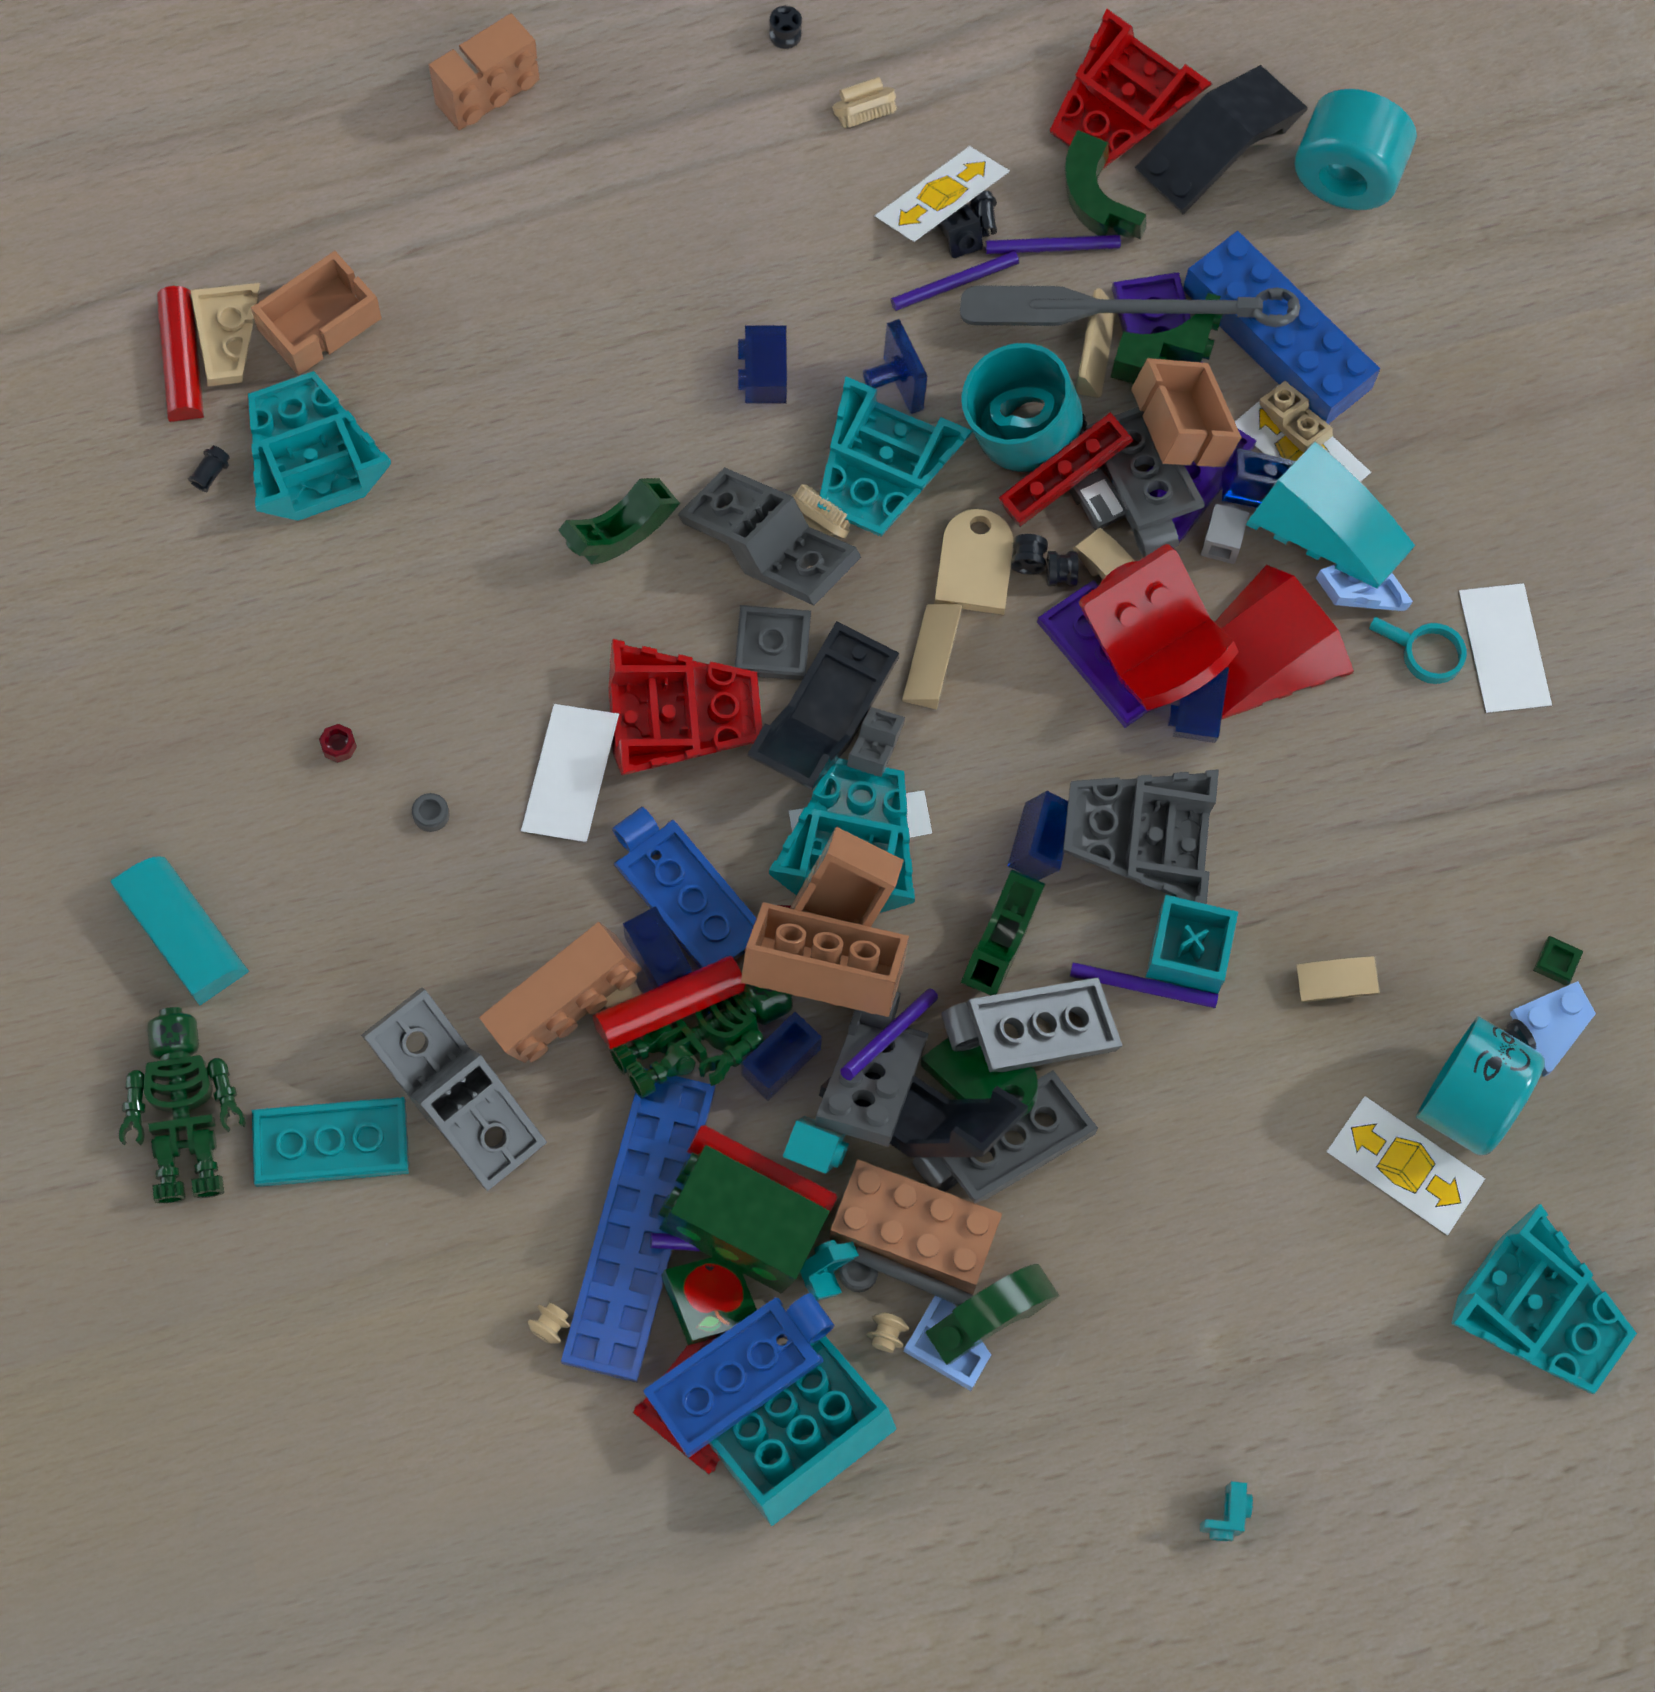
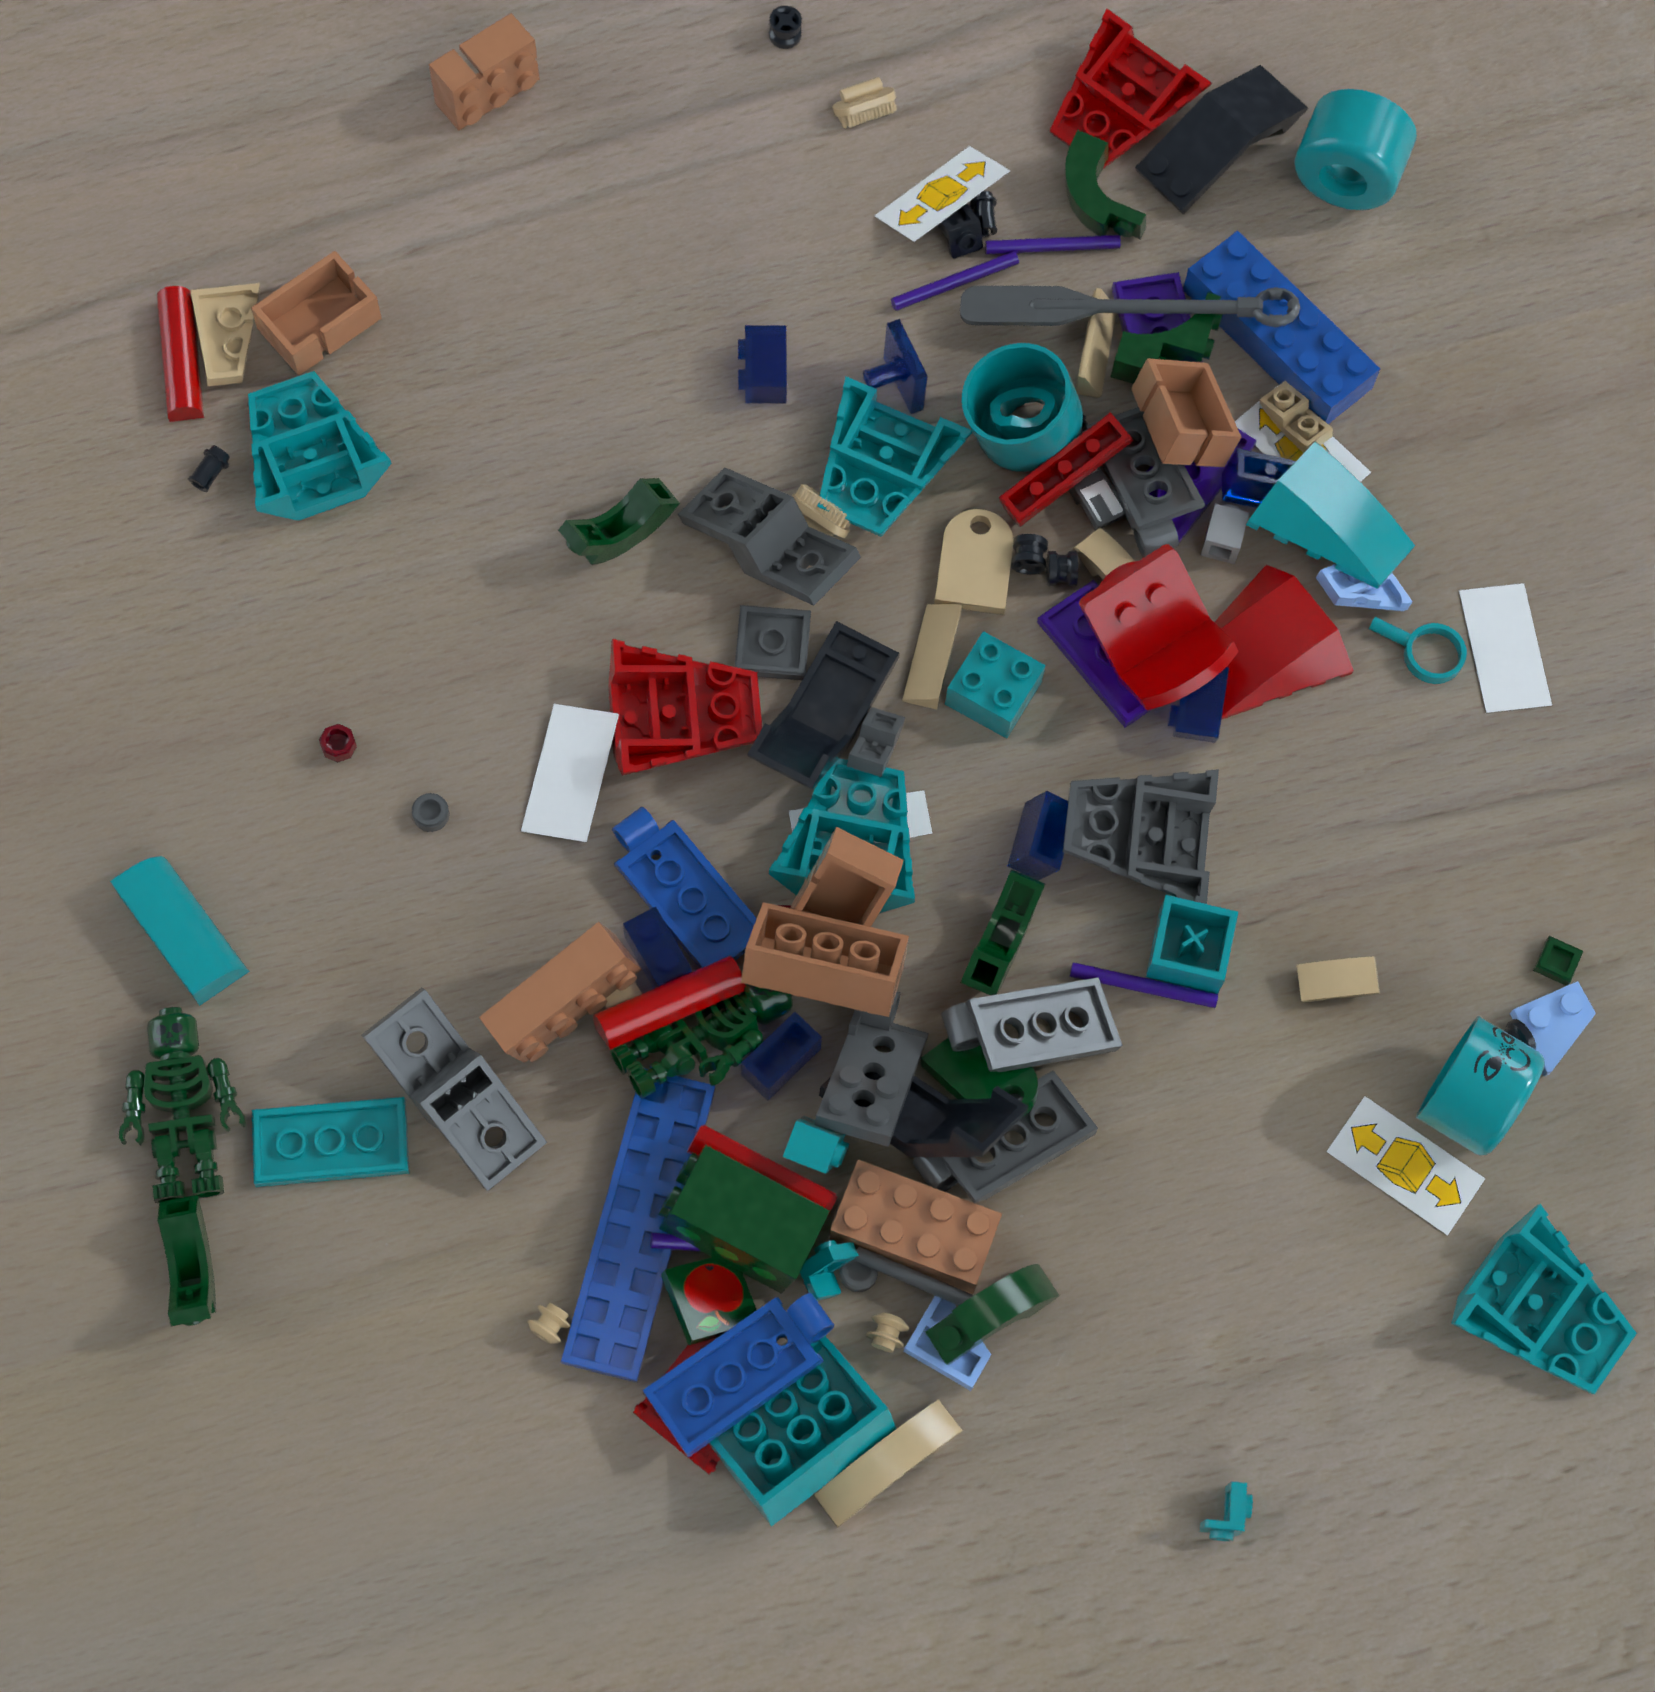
(188, 1261): none -> dark green arch
(887, 1462): none -> tan slope
(889, 1034): dark purple bar -> none
(995, 684): none -> teal brick

